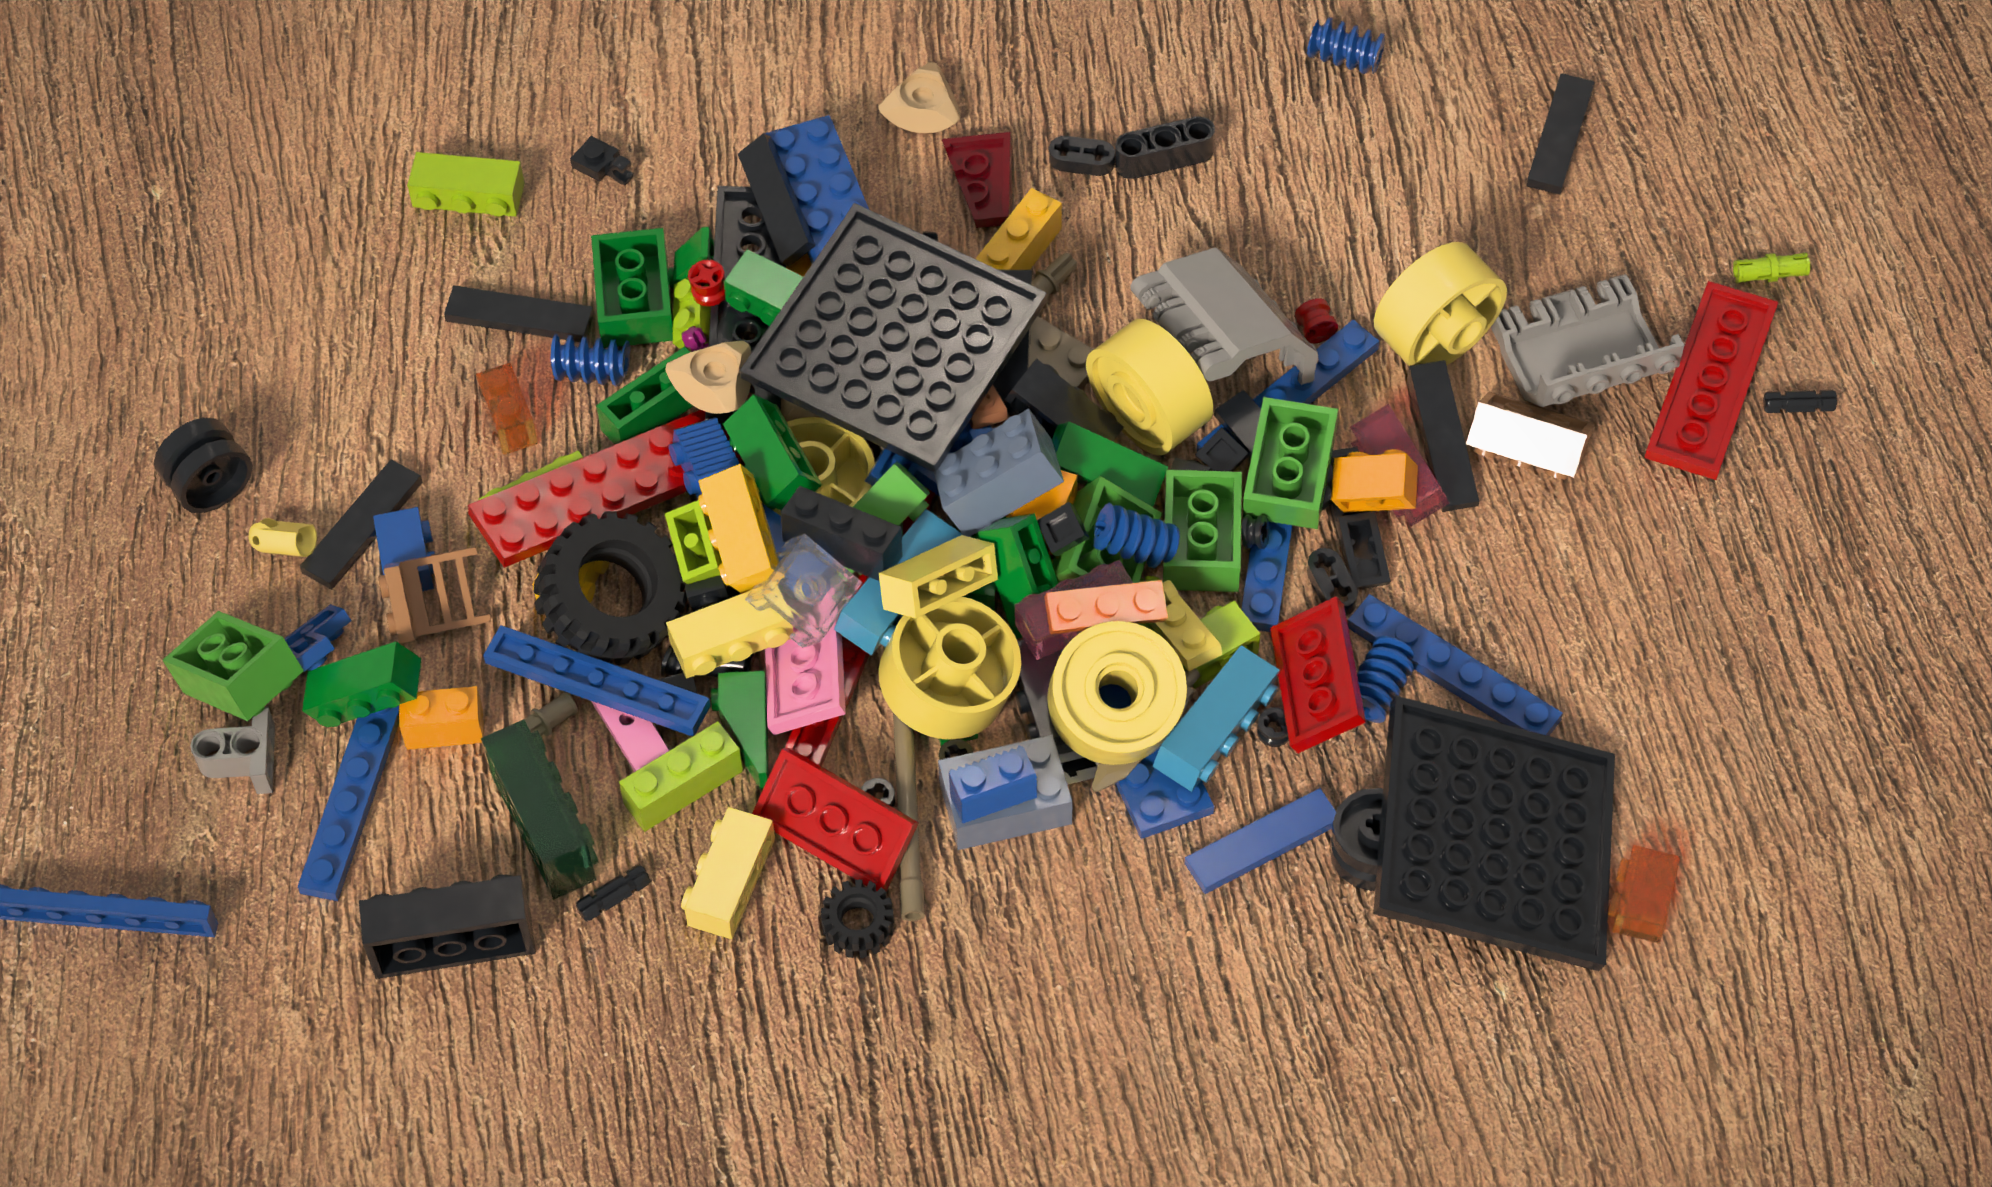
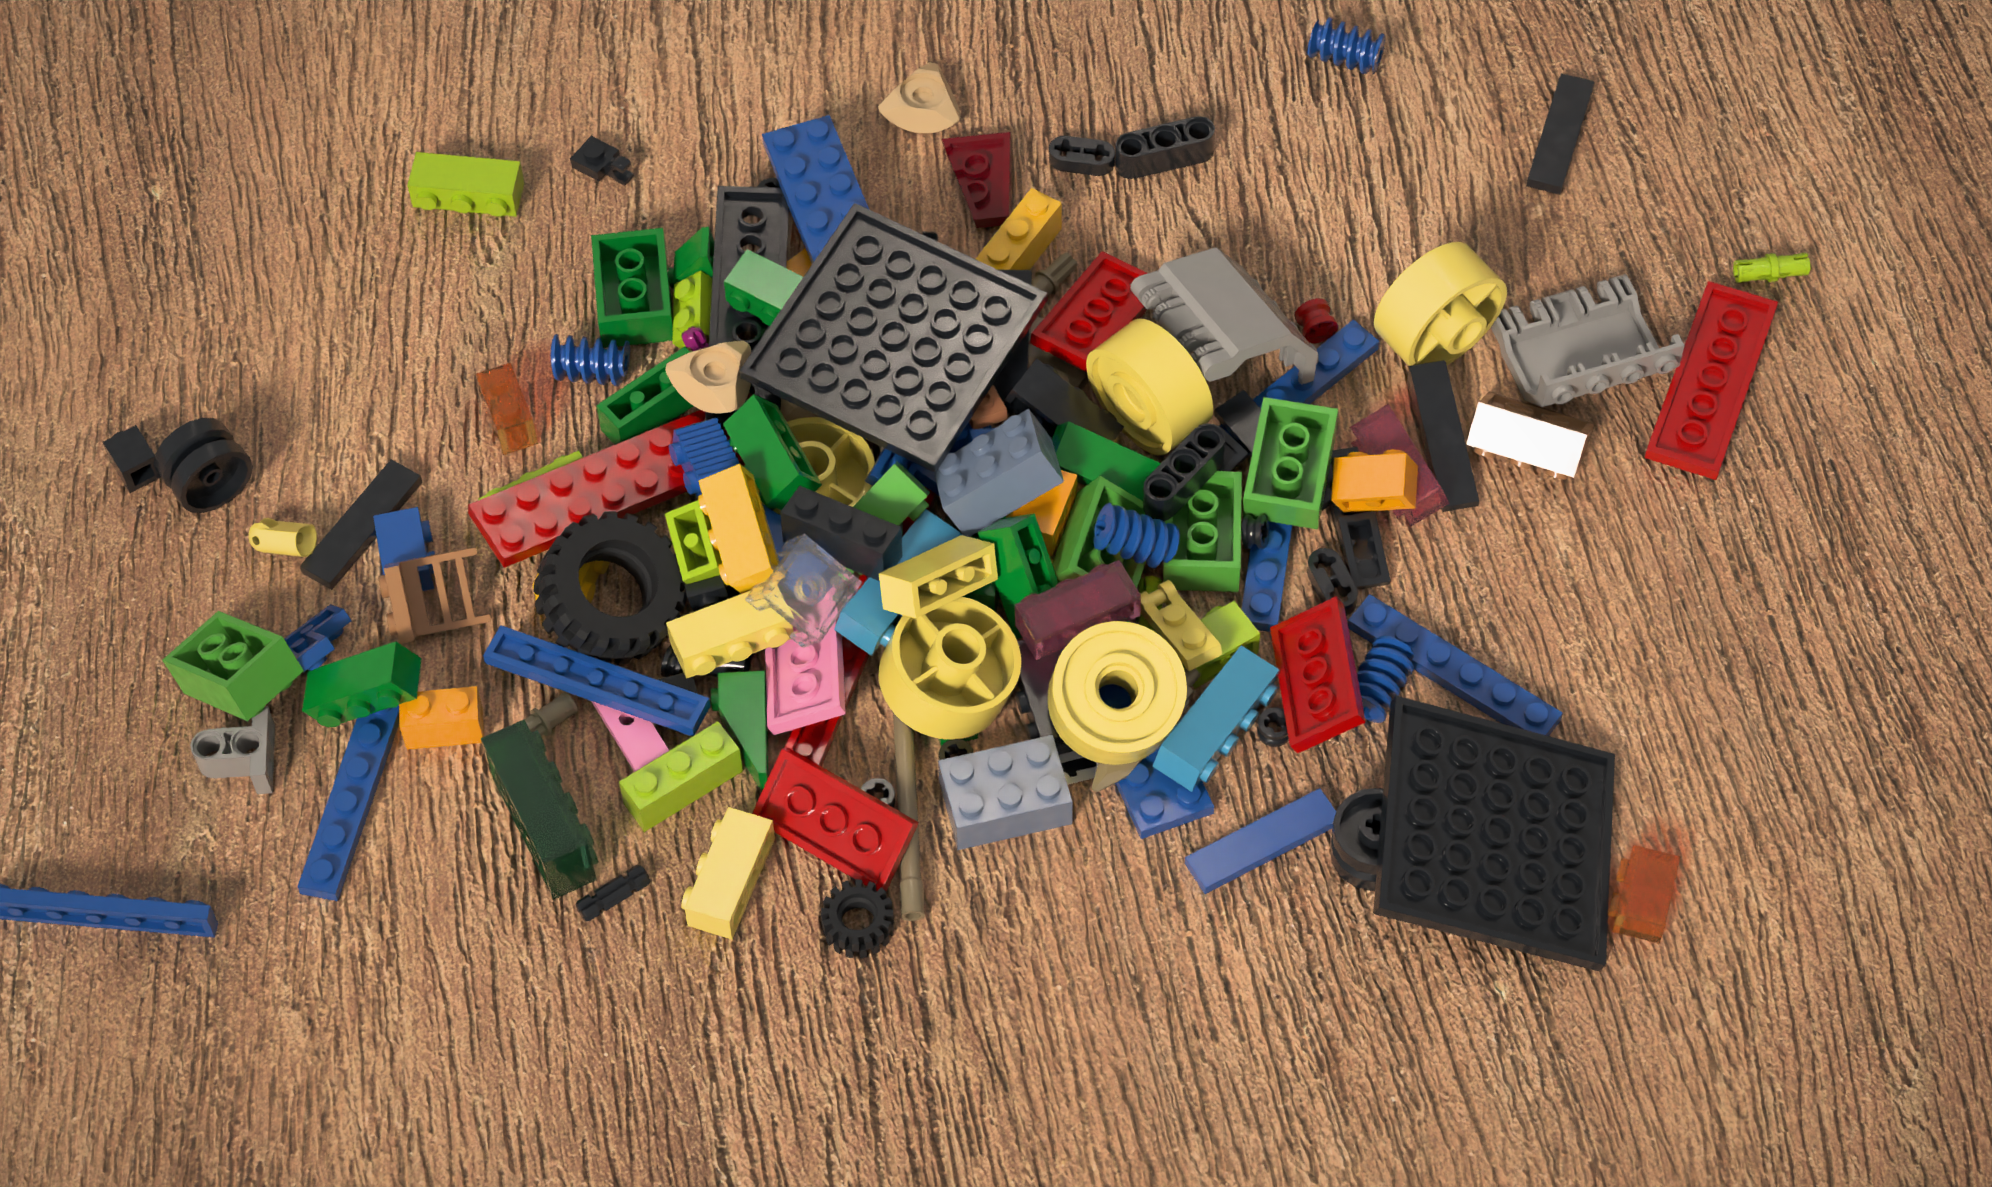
(131, 458): none -> black brick
(446, 926): black brick -> none
(518, 313): black tile -> none
(709, 273): red wheel -> none
(776, 199): black tile -> none
(992, 784): blue brick -> none
(1063, 529): black plate -> none
(1090, 311): none -> red plate
(1092, 606): plate -> none
(1187, 457): none -> black beam
(1799, 401): black axle -> none

